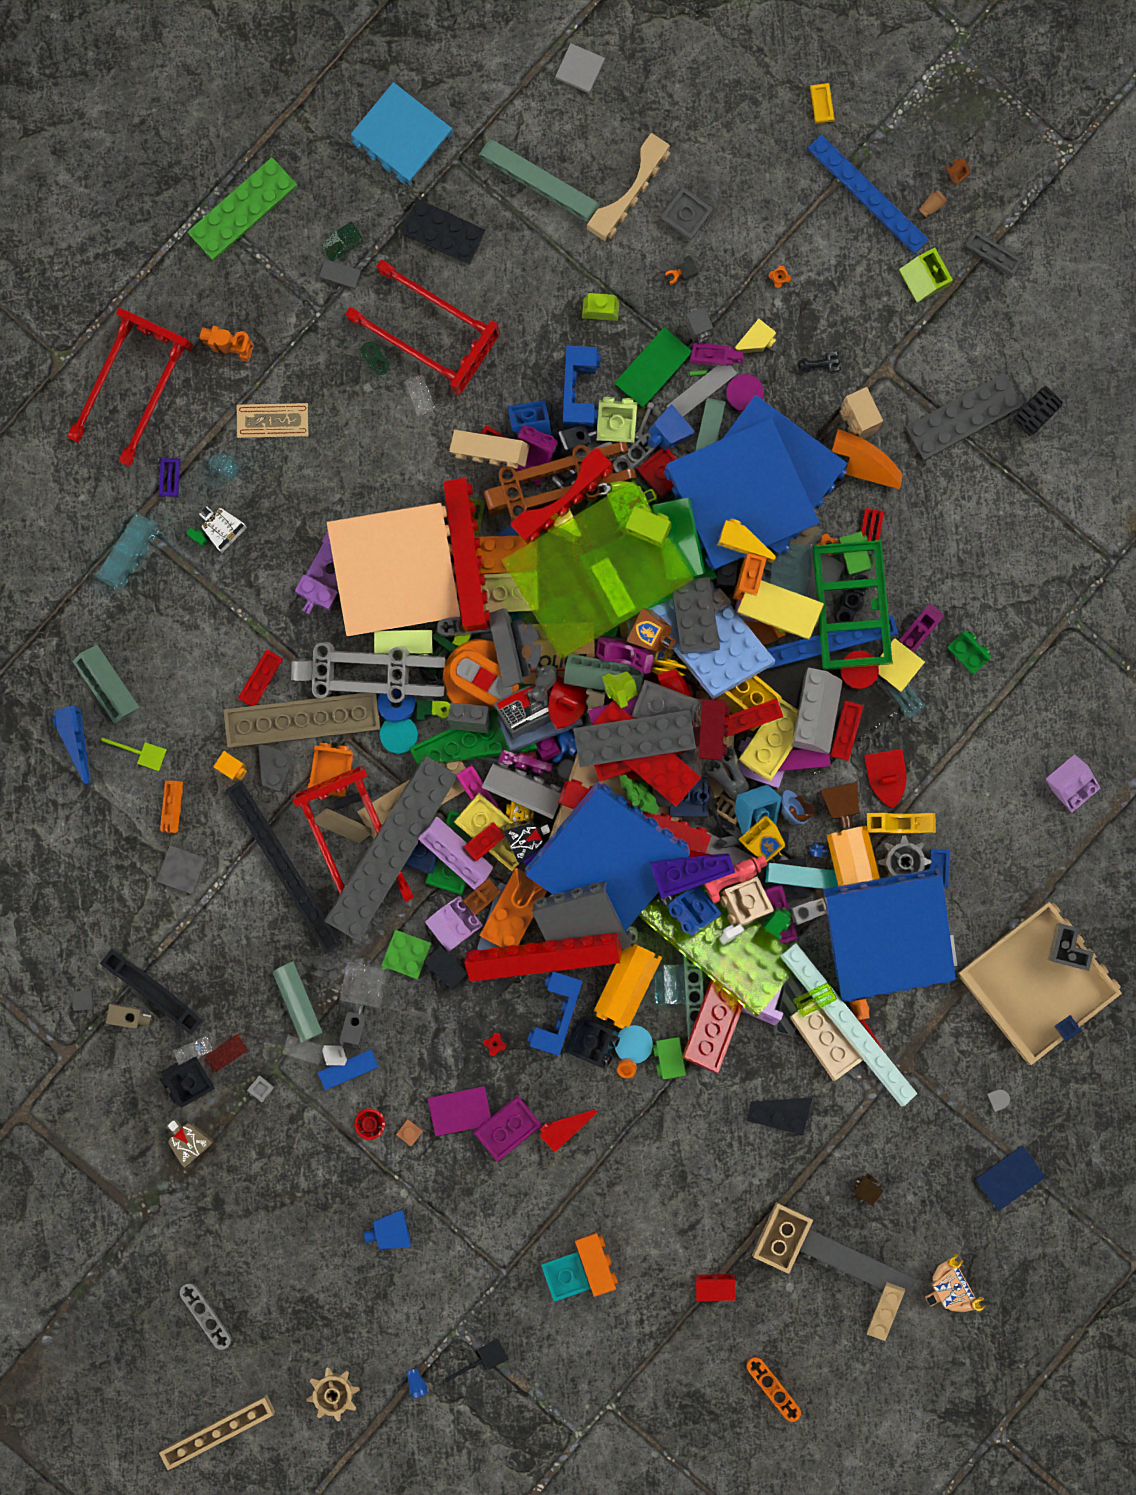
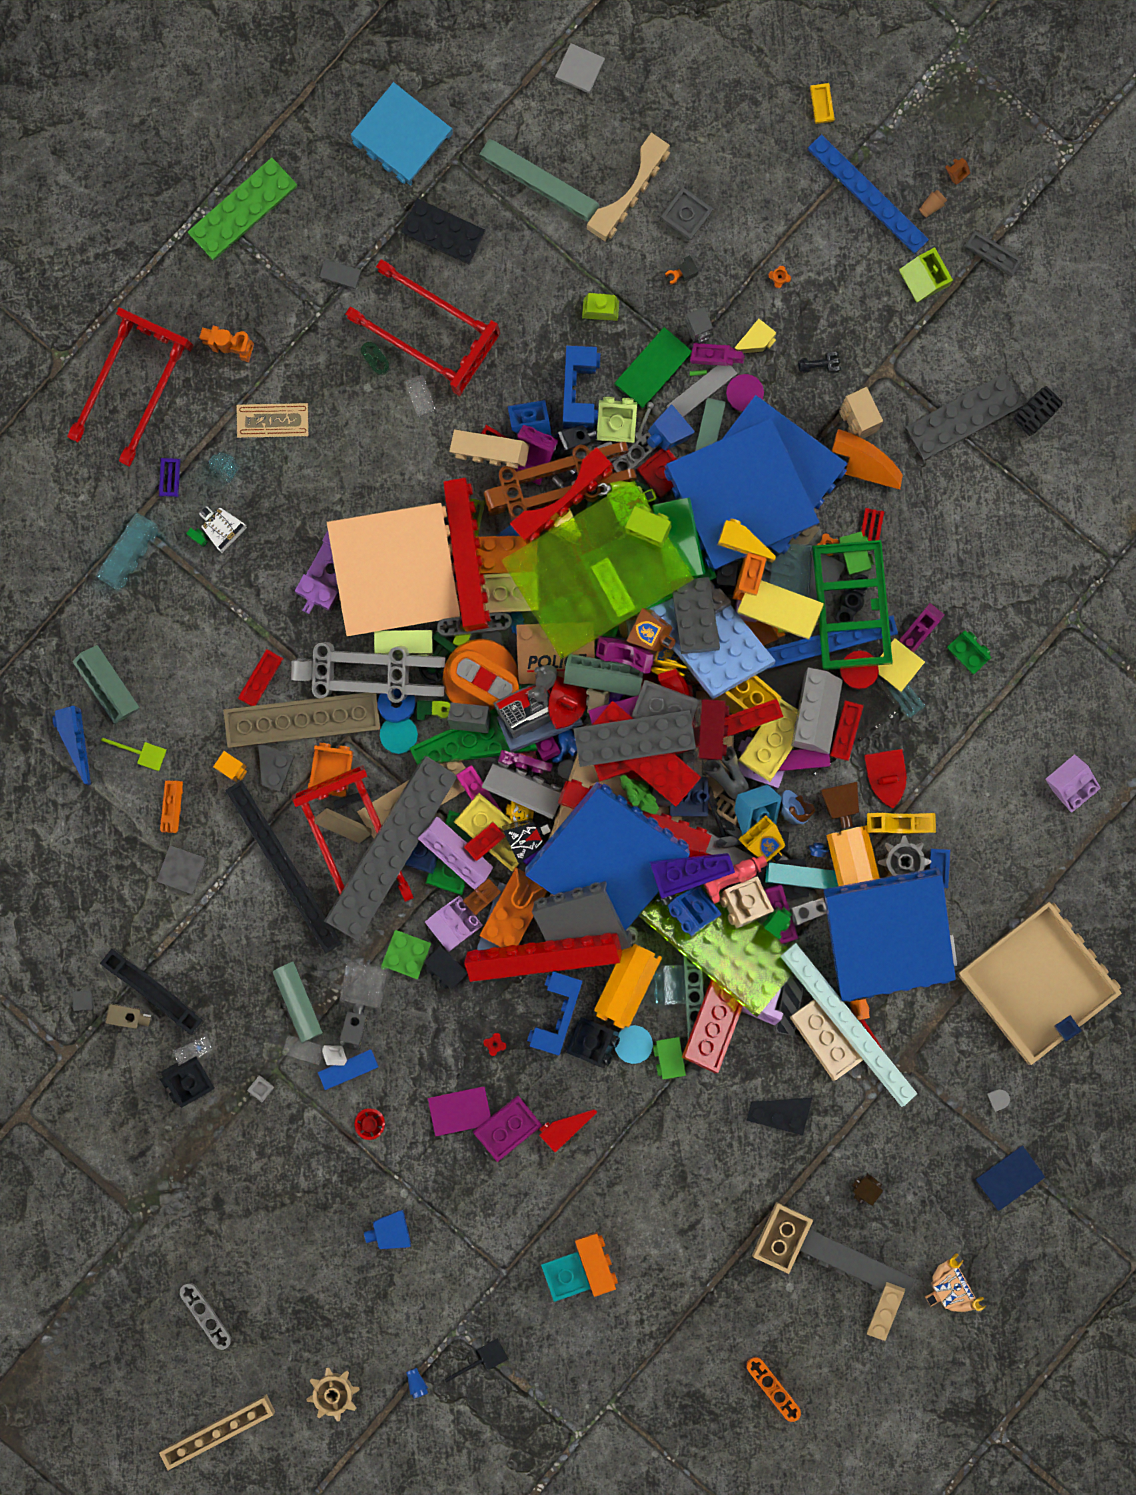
(187, 1141): dark tan torso -> none
(226, 1053): clear red tile -> none
(342, 241): clear green slope -> none
(409, 1132): nougat plate -> none
(505, 648): dark grey tile -> none
(526, 638): black piece -> none
(620, 687): lime brick -> none
(626, 1068): orange tile -> none
(715, 1287): red hinge -> none
(731, 933): white plate -> none
(805, 1012): clear neon green tile -> none
(1064, 949): dark grey brick -> none

